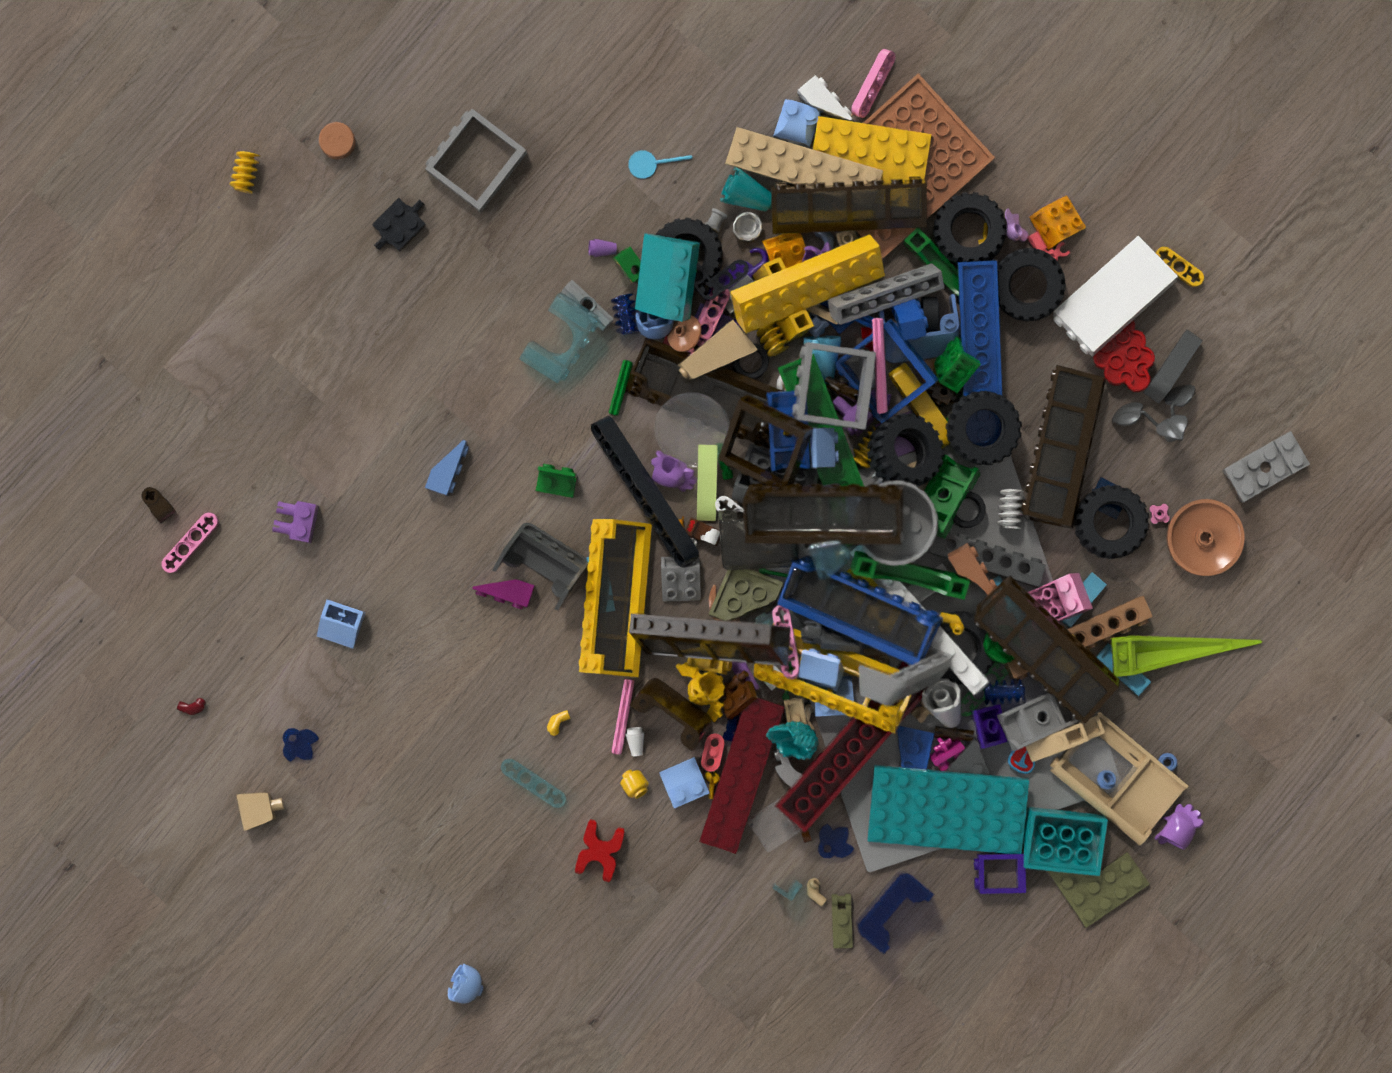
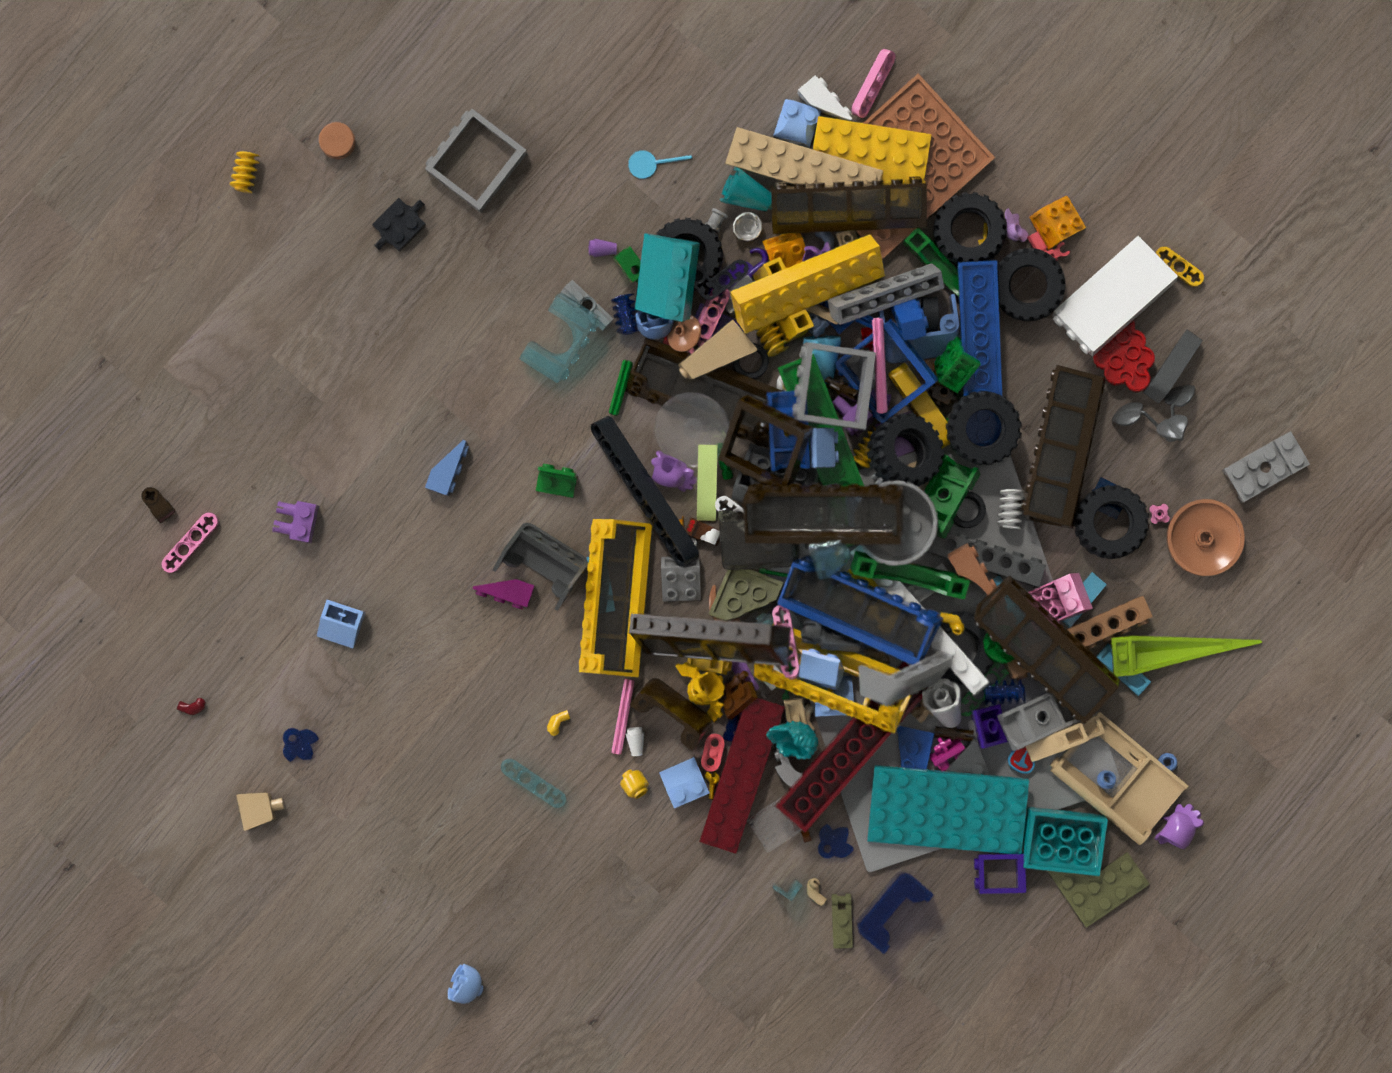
(599, 850): red piece -> none

